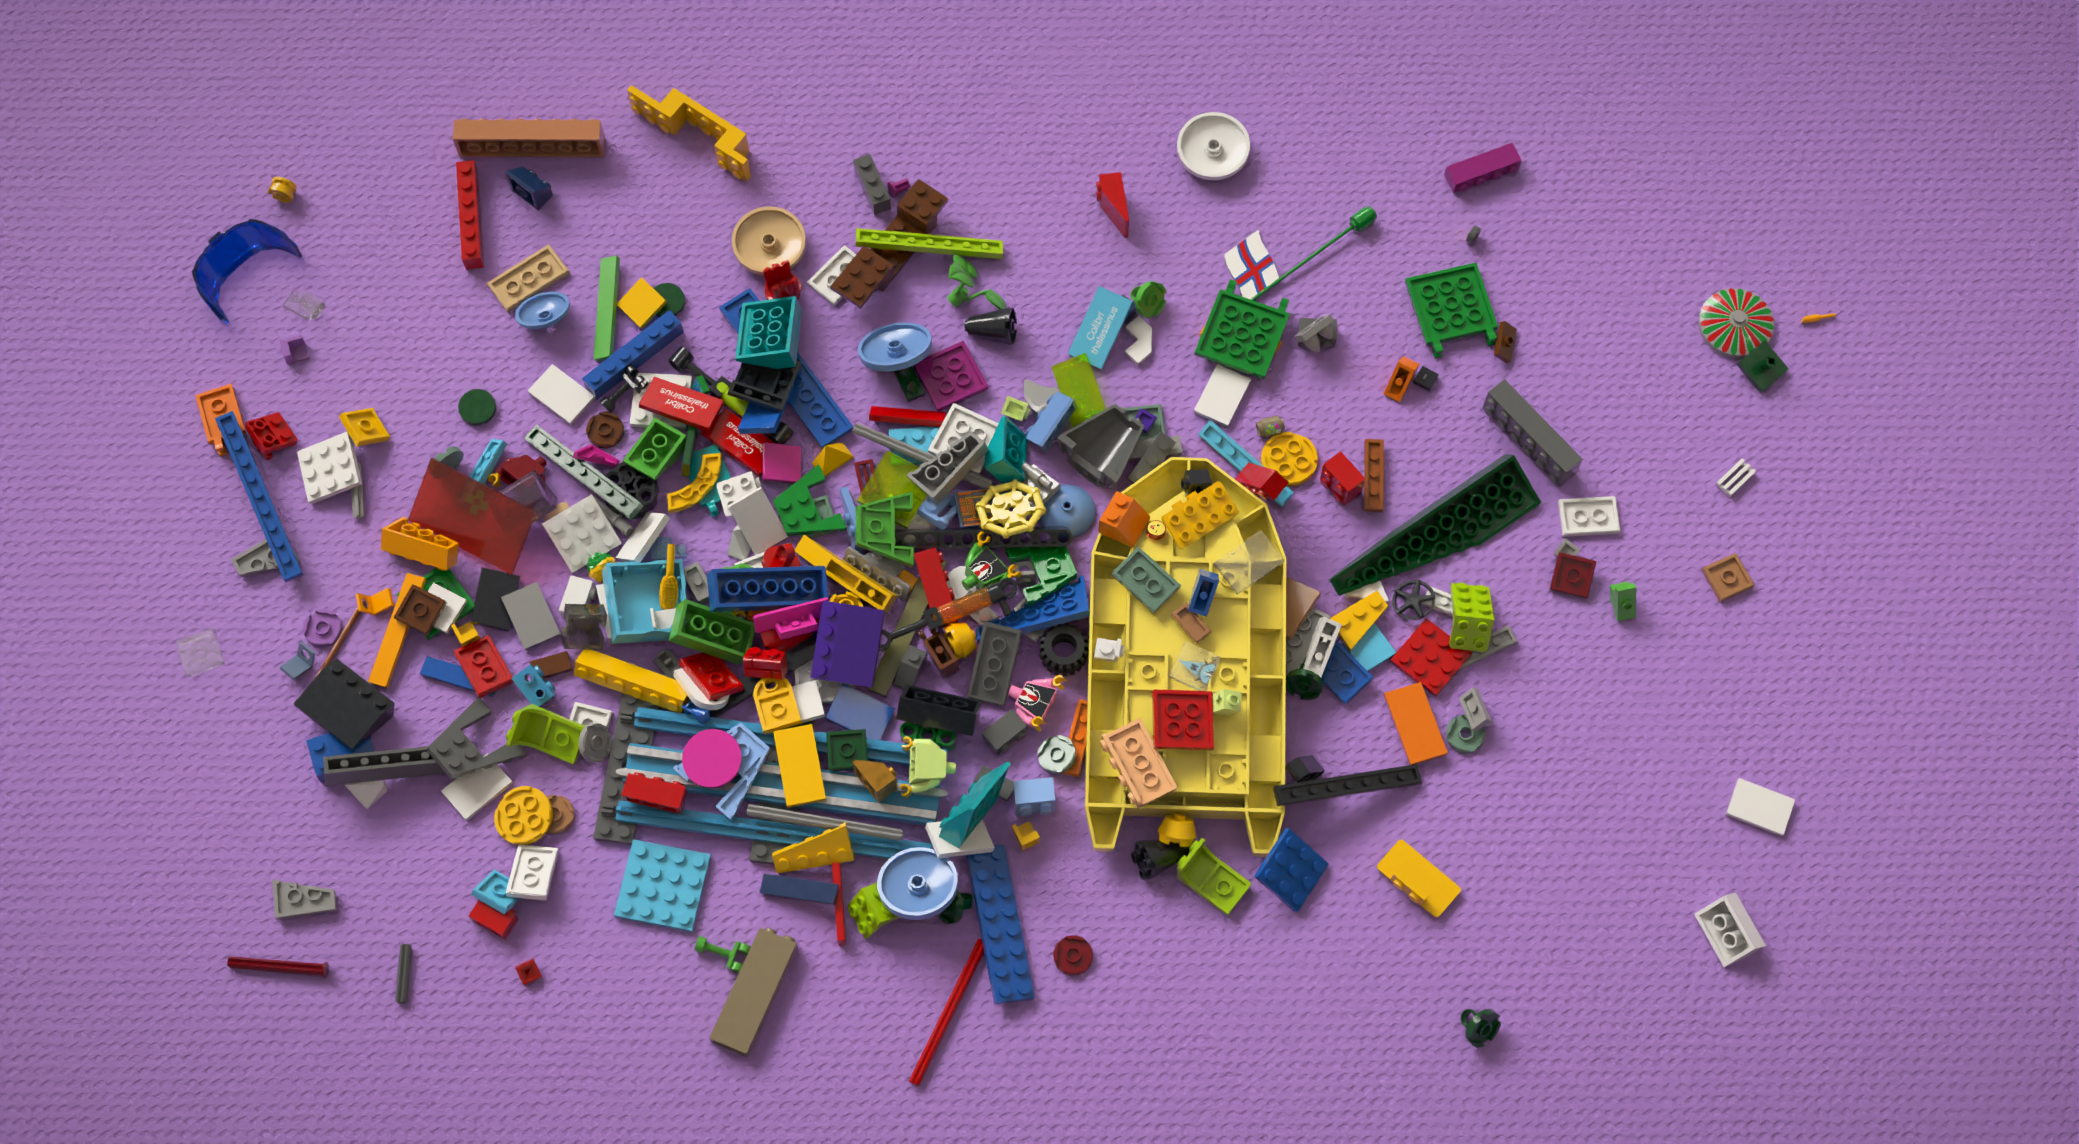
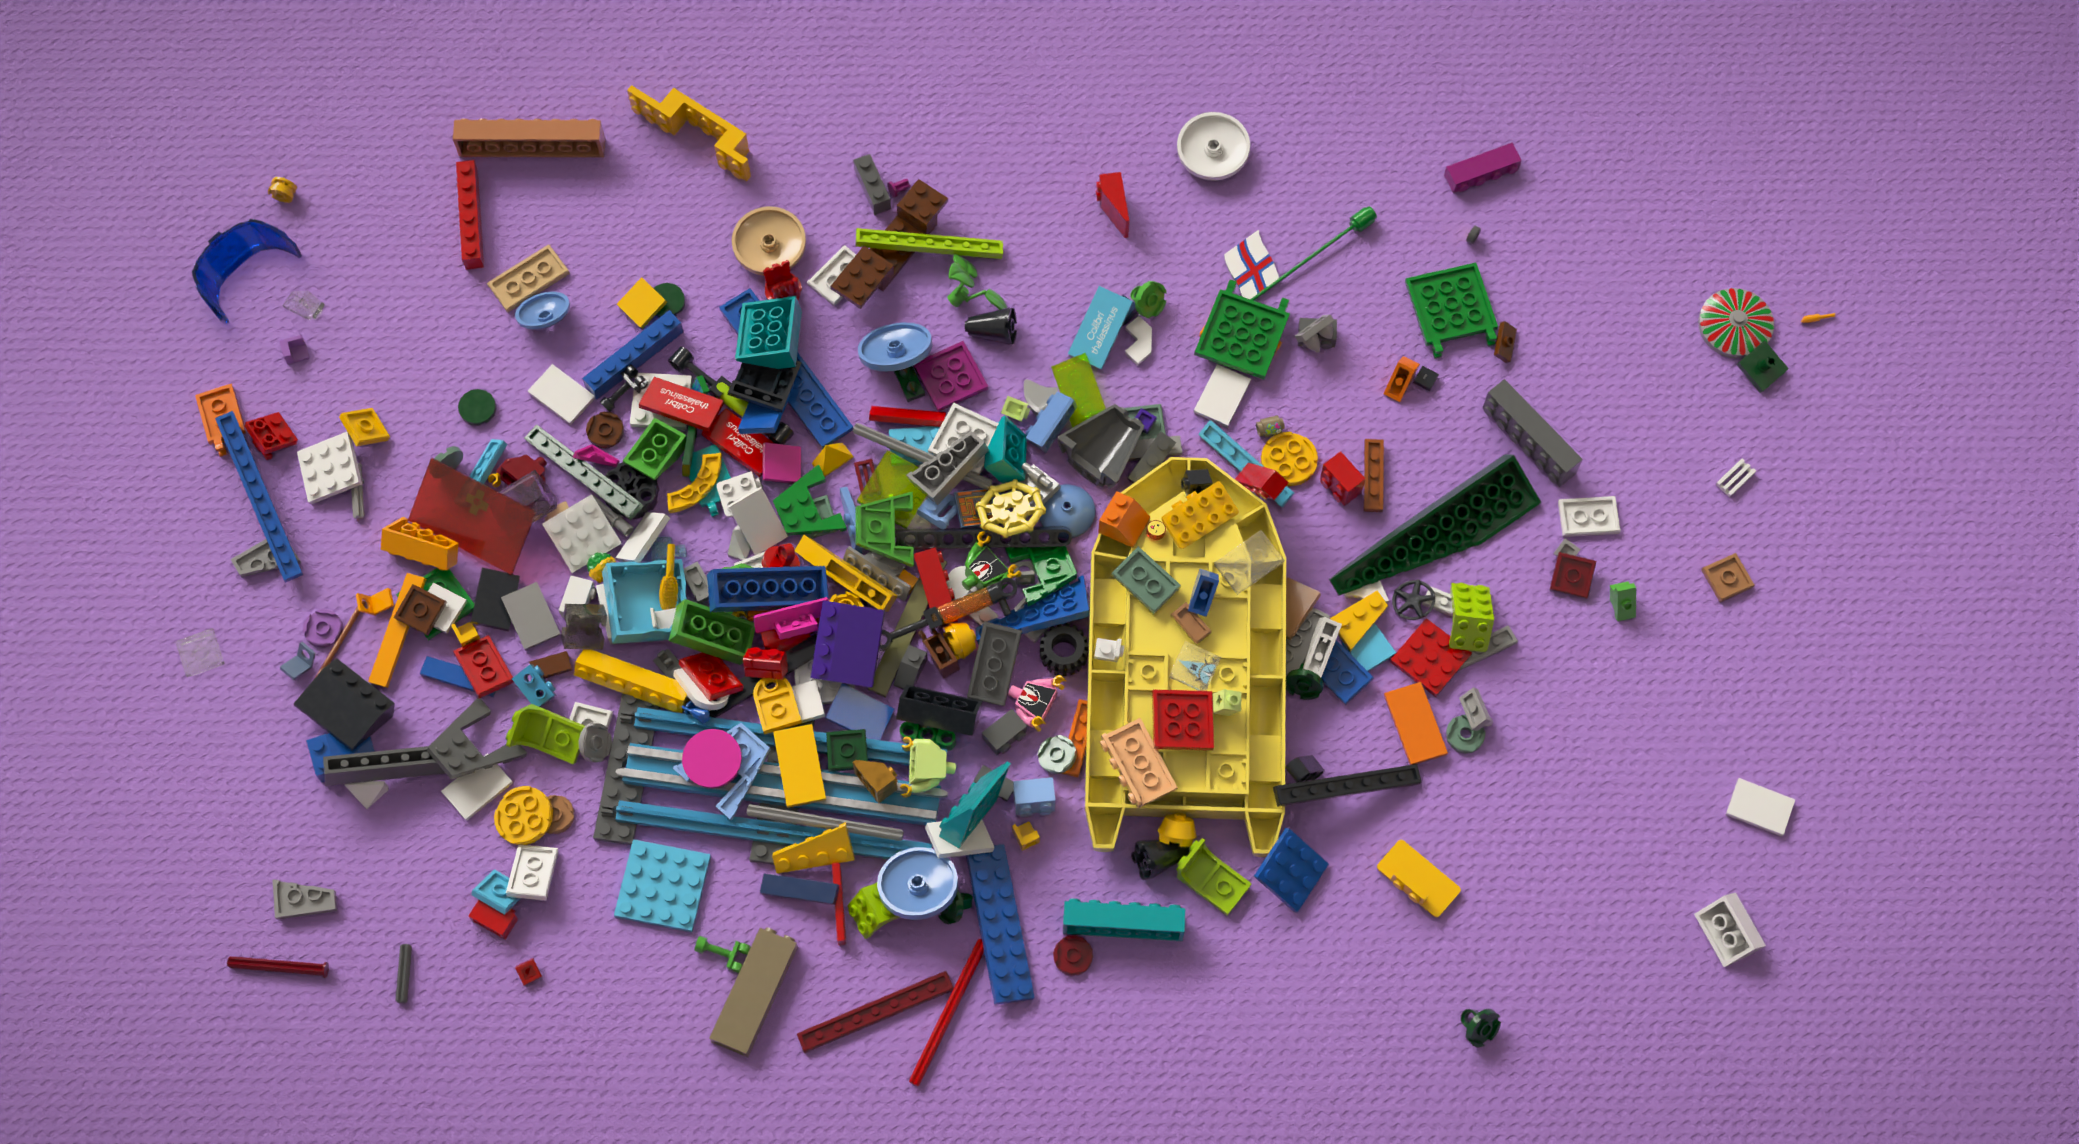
(529, 186): dark blue slope -> none
(606, 308): bright green tile -> none
(654, 792): red brick -> none
(875, 1011): none -> dark red tile
(1123, 920): none -> teal brick

